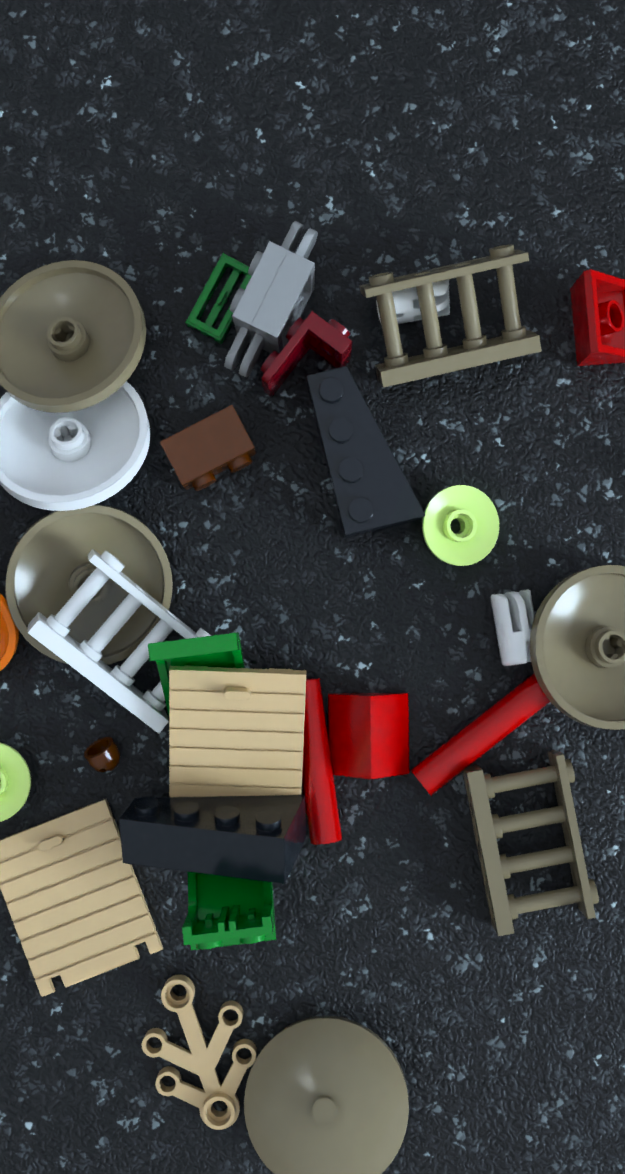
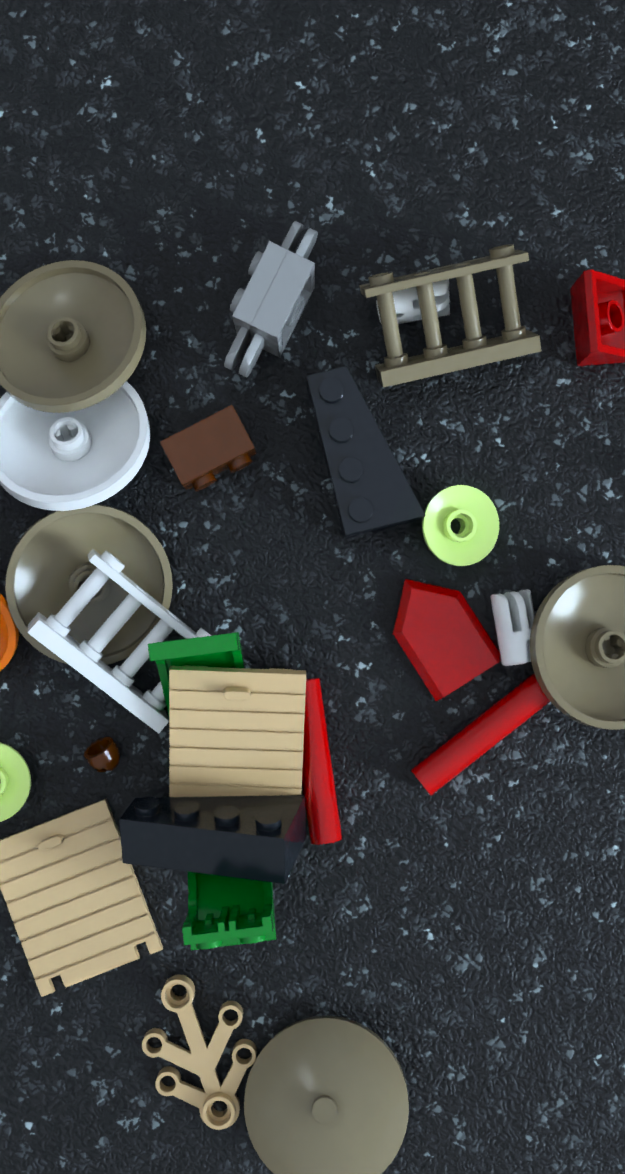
(204, 298): green tile -> none
(314, 333): dark red bracket -> none
(369, 734): red slope -> none
(442, 637): none -> red tile
(497, 867): dark tan fence -> none

